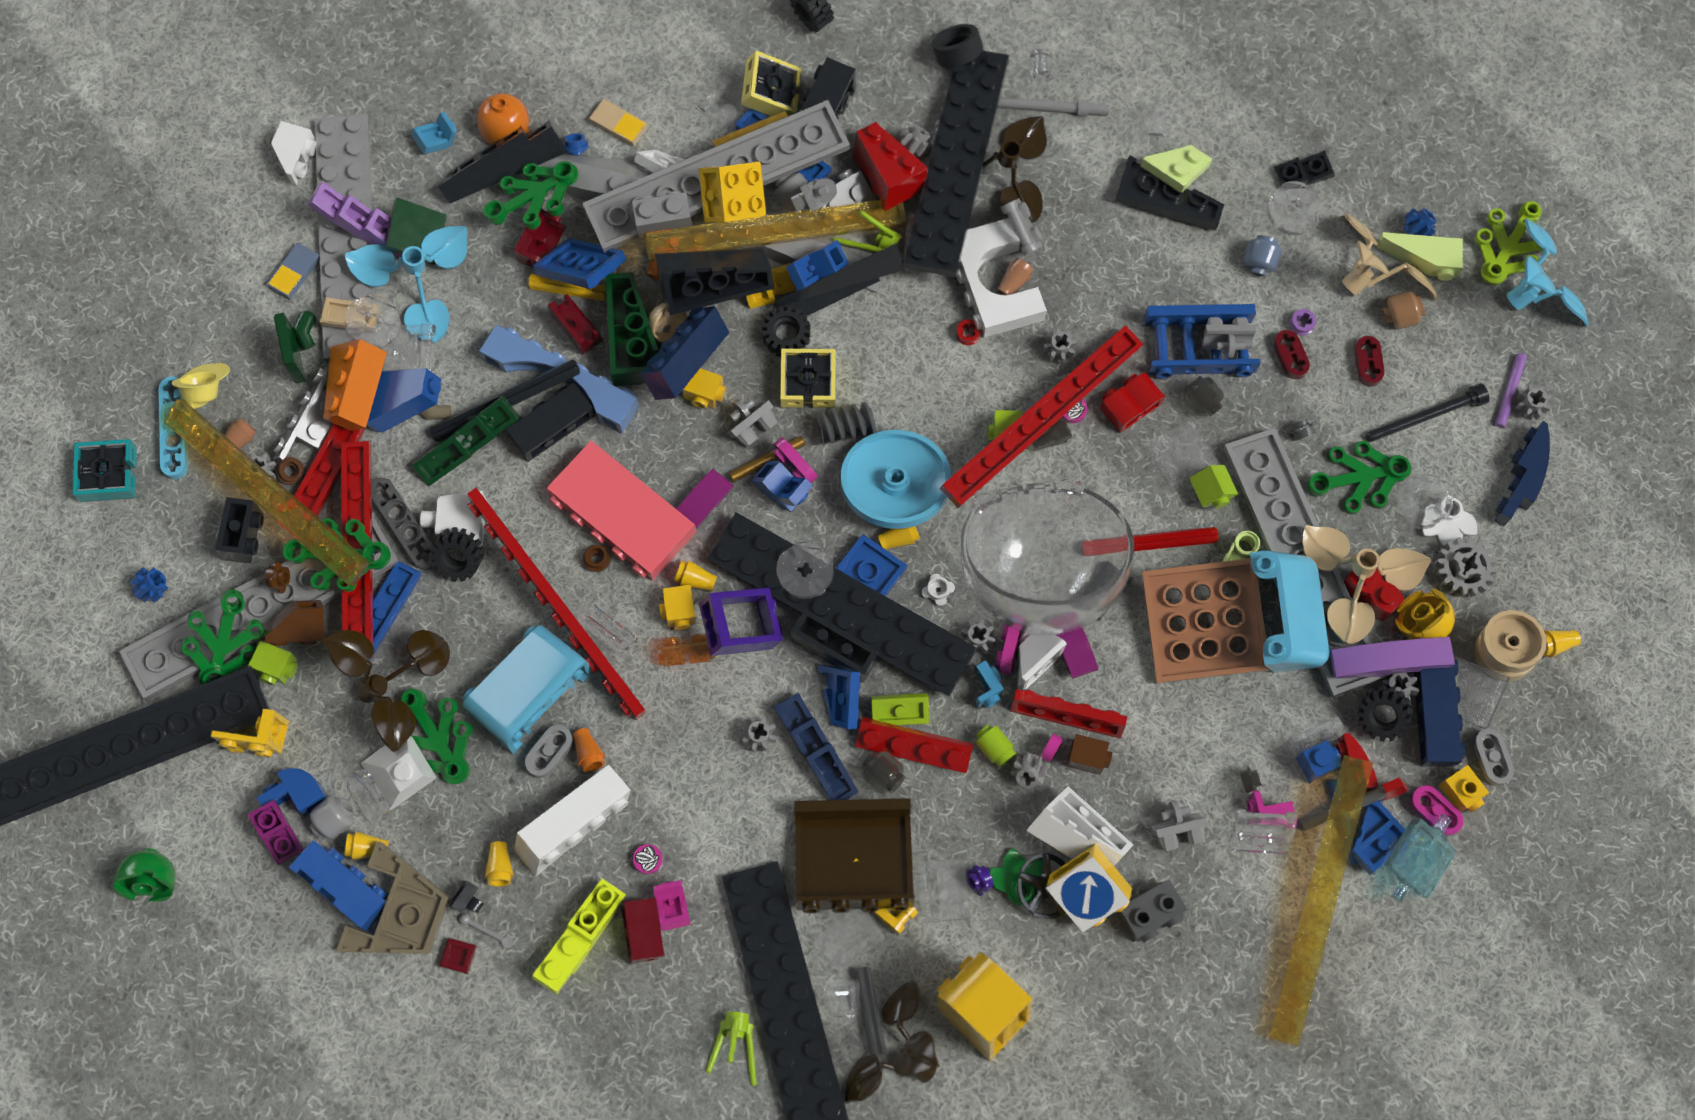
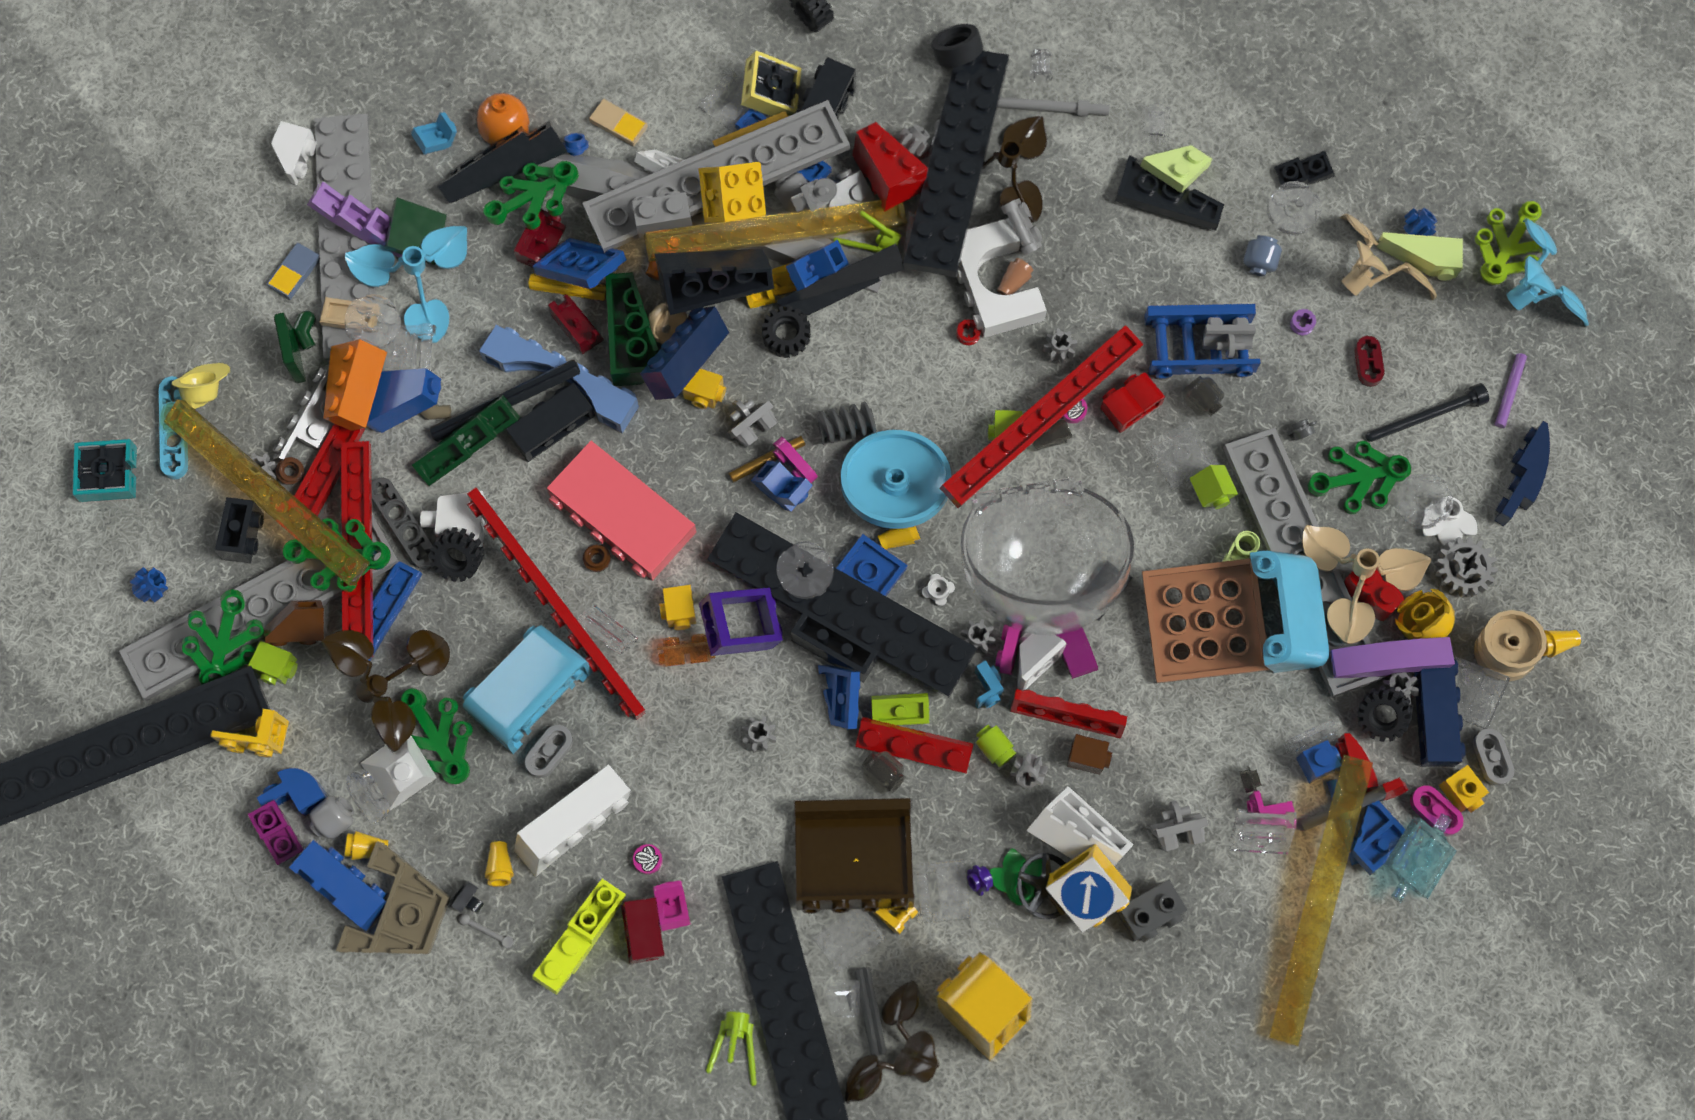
(143, 873): green cylinder -> none
(240, 433): nougat cone -> none
(277, 577): reddish brown plate -> none
(458, 956): dark red tile -> none
(588, 752): orange cone -> none
(694, 575): yellow cone -> none
(705, 497): magenta slope -> none
(808, 377): piece -> none
(815, 748): dark blue slope -> none
(1051, 748): dark pink tile -> none
(1175, 539): red axle -> none
(1297, 352): dark red beam -> none
(1404, 310): medium nougat head -> none
(1526, 405): light grey gear -> none

